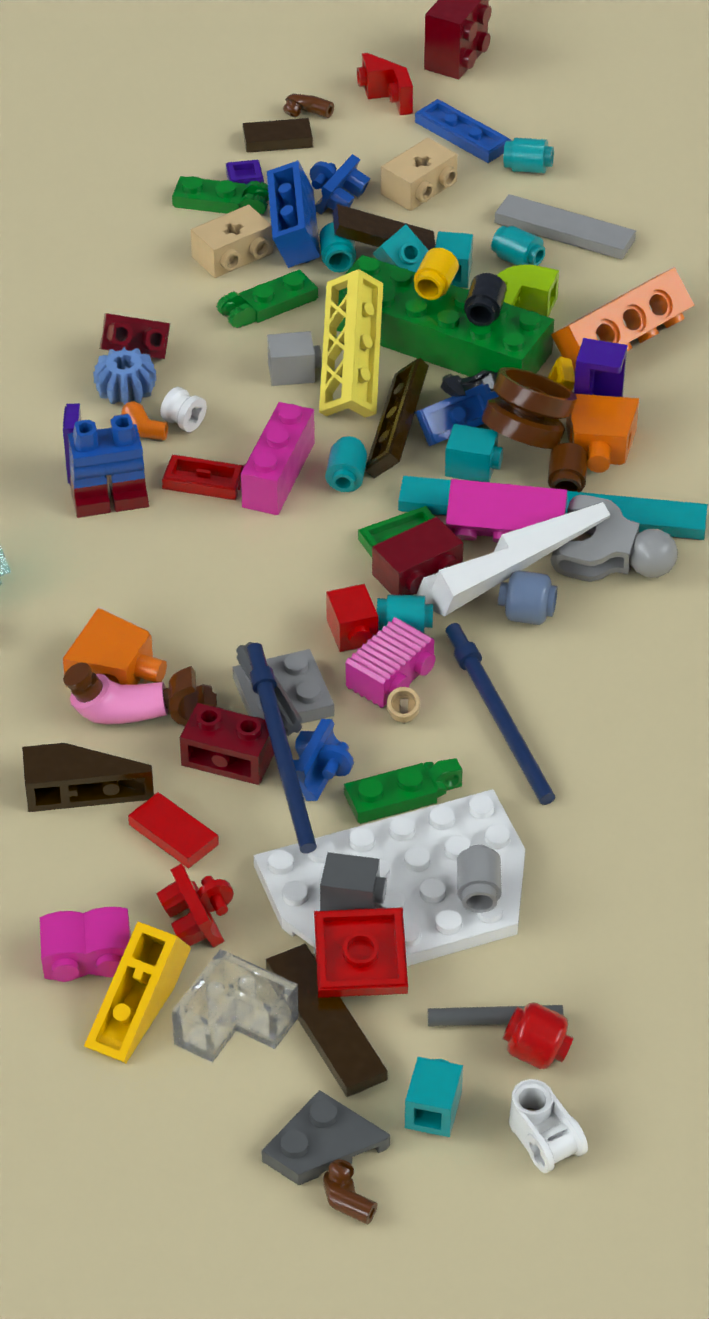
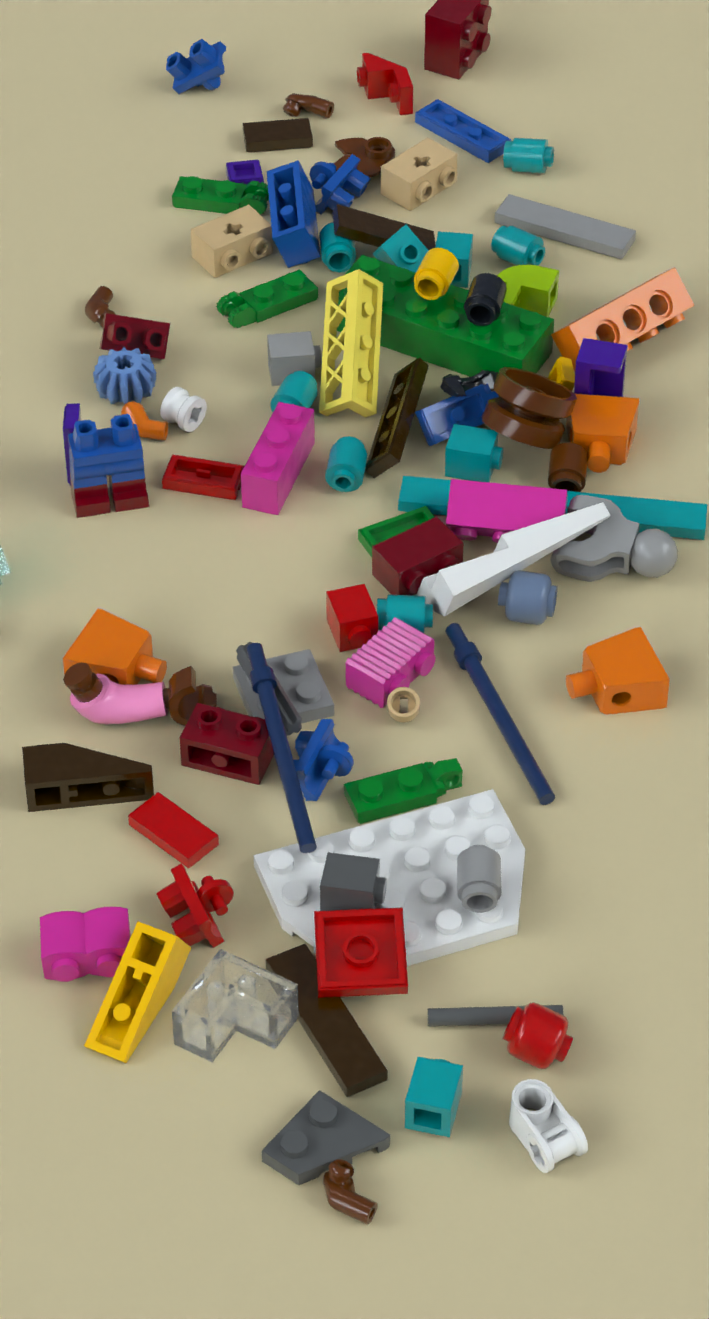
(98, 305): none -> reddish brown arm
(201, 67): none -> blue hips
(296, 389): none -> teal brick
(372, 153): none -> reddish brown plate
(621, 675): none -> orange torso

